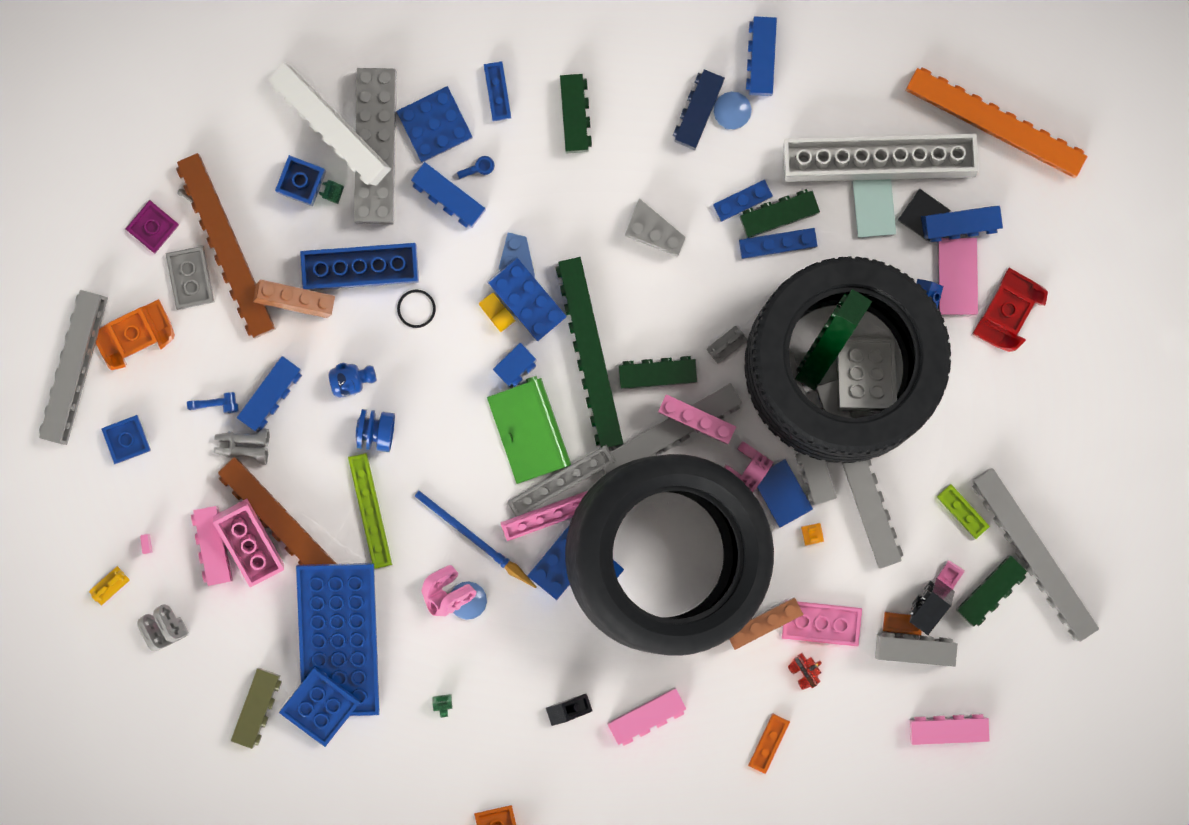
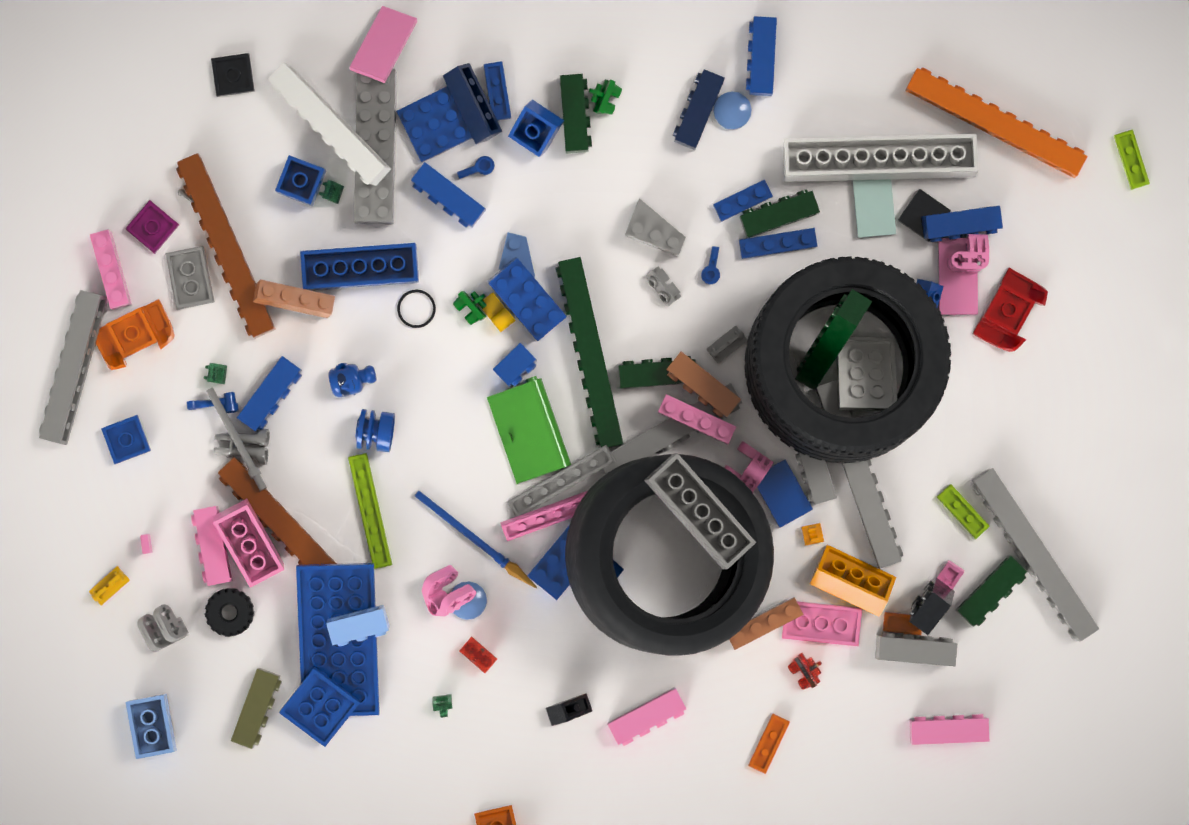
(110, 269): none -> bright pink brick
(151, 726): none -> light blue brick
(216, 373): none -> clear green tile
(219, 601): none -> black tyre
(232, 74): none -> black tile
(254, 471): none -> light grey bar
(358, 625): none -> light blue brick
(383, 44): none -> bright pink tile
(464, 300): none -> green hips
(472, 103): none -> dark blue brick
(478, 654): none -> clear red hips
(536, 128): none -> blue brick
(602, 94): none -> green hips
(657, 280): none -> light grey hinge
(700, 511): none -> light grey brick
(703, 384): none -> nougat brick
(711, 274): none -> blue plate
(853, 580): none -> light orange slope
(976, 247): none -> bright pink piece
(1131, 159): none -> lime tile

